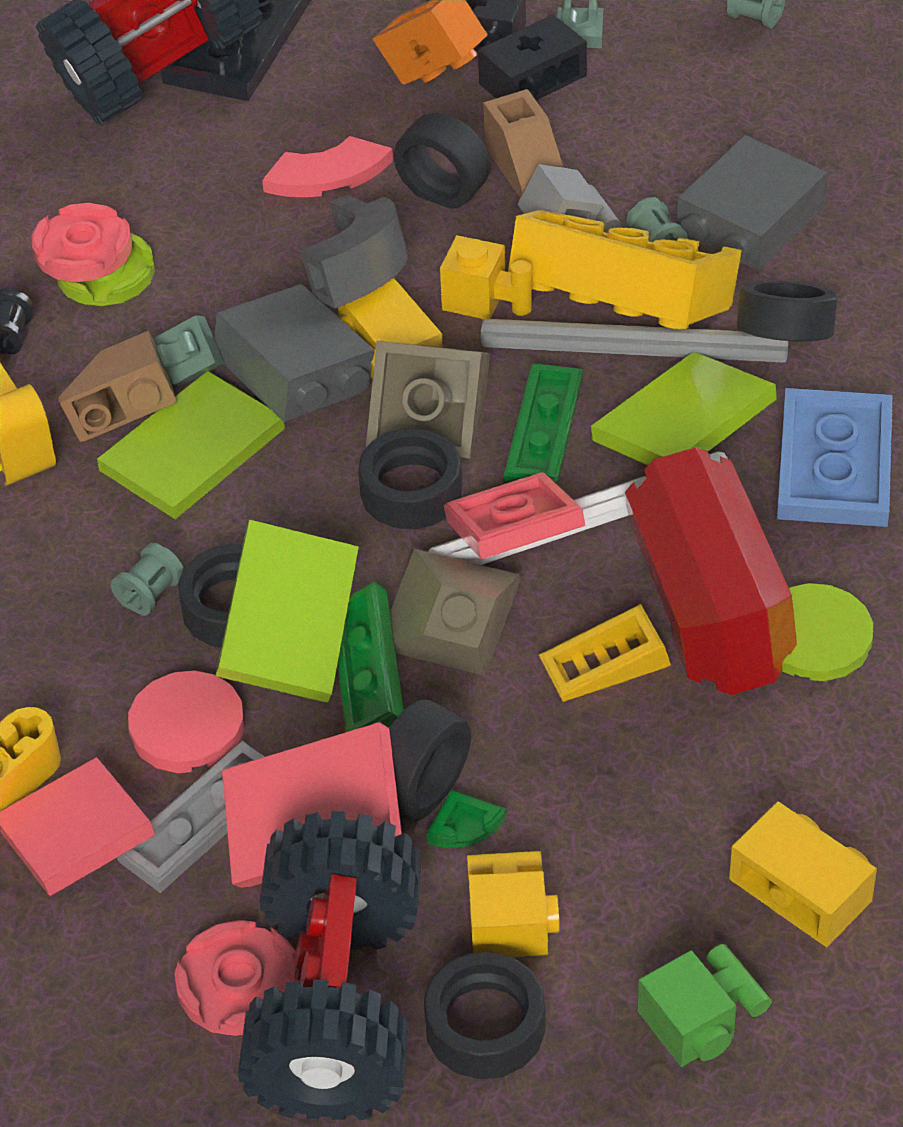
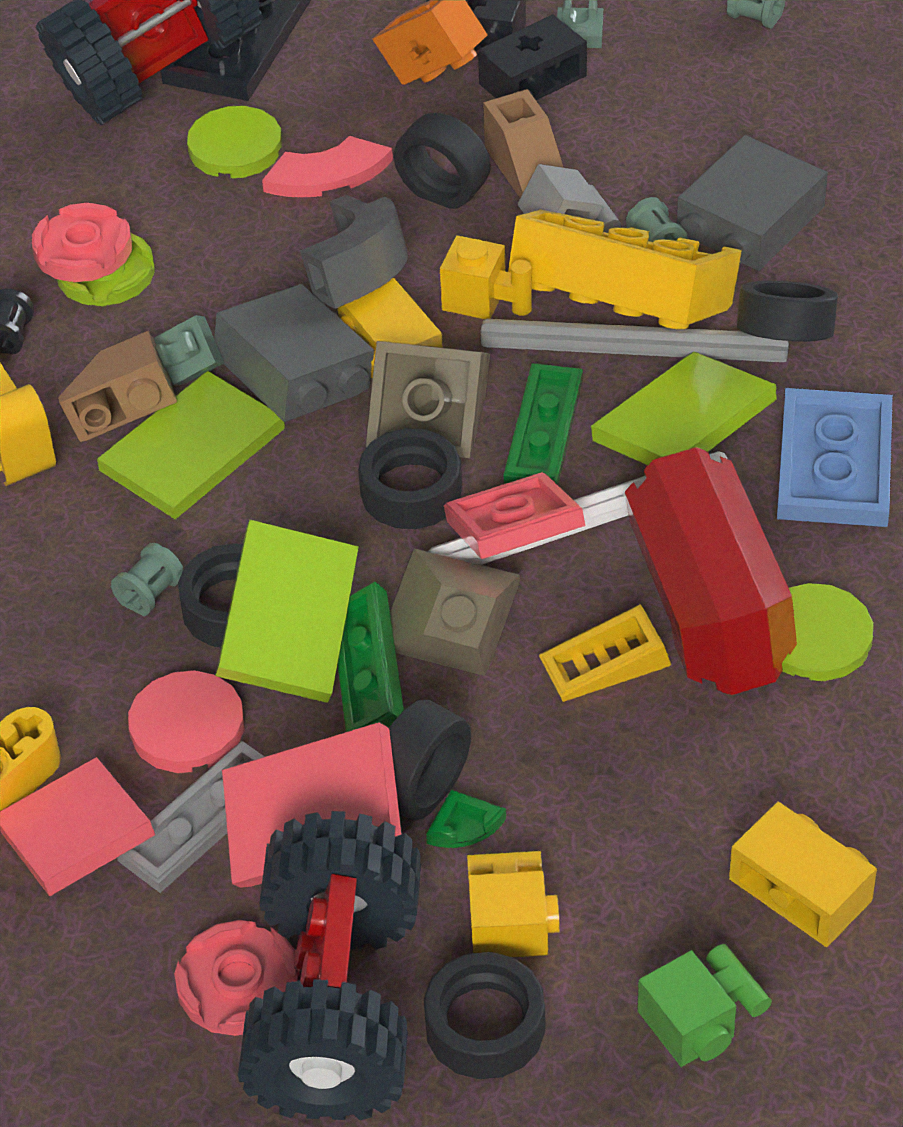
(234, 141): none -> lime tile

